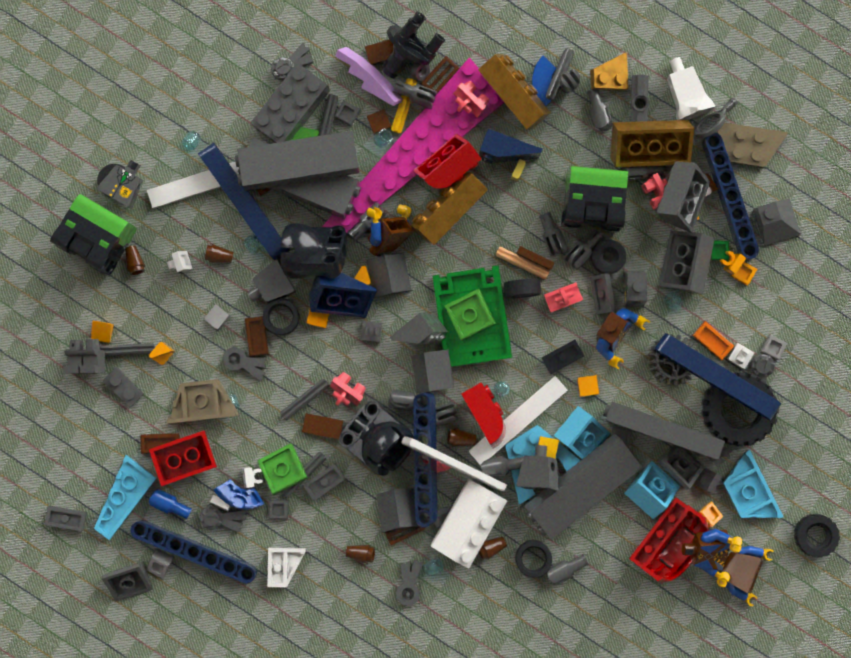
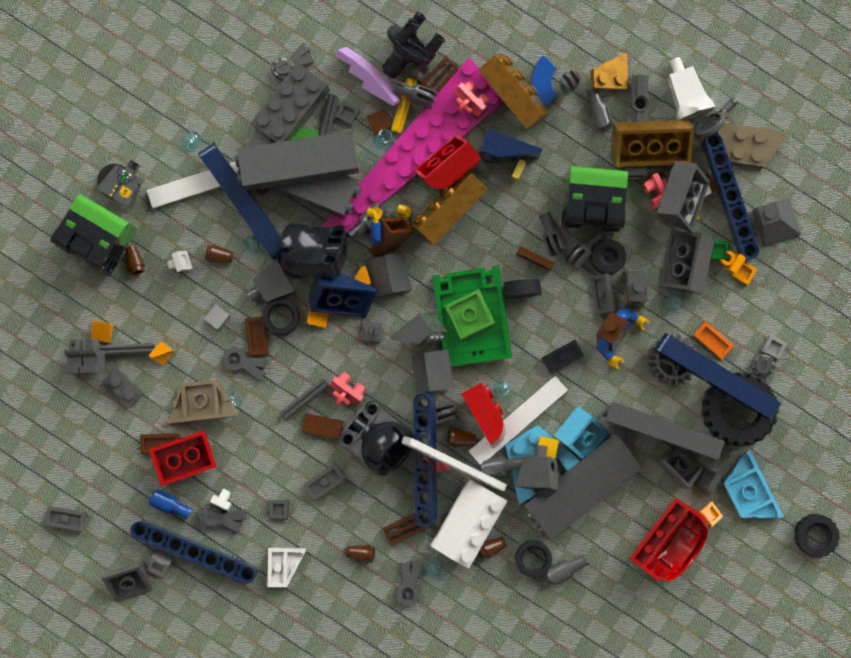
(127, 491): medium azure wing -> none
(238, 497): blue tile -> none
(248, 477): white tile -> none
(282, 469): bright green tile -> none
(309, 468): dark grey axle -> none
(379, 52): reddish brown tile -> none
(397, 509): dark grey slope -> none
(403, 400): dark grey arm -> none
(522, 263): light nougat axle -> none
(562, 67): dark grey axle -> none
(563, 297): coral hips -> none
(588, 385): light orange tile -> none
(652, 490): medium azure slope -> none
(710, 552): torso -> none
(740, 356): white tile -> none
(744, 570): reddish brown torso -> none

